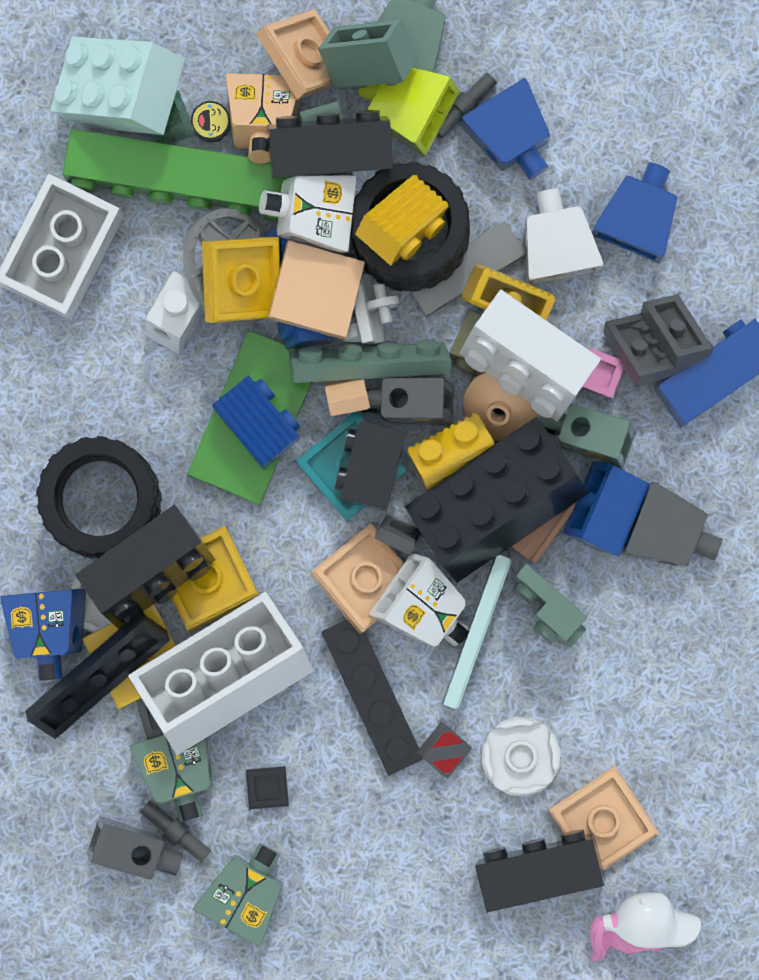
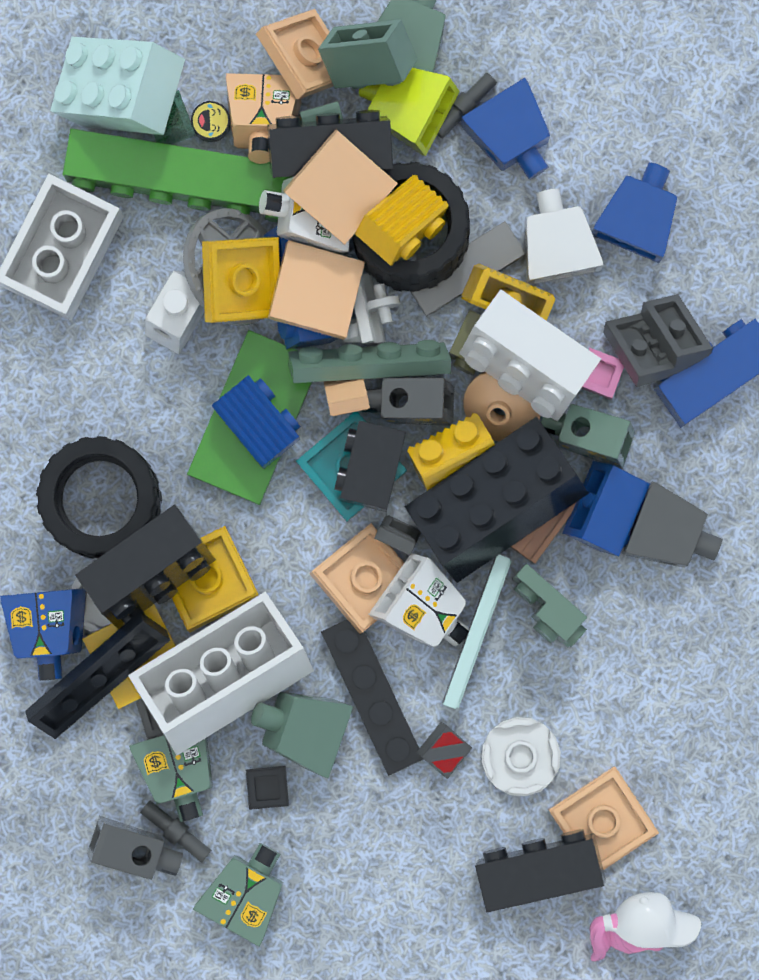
(304, 729): none -> sand green torso
(339, 186): none -> light nougat tile

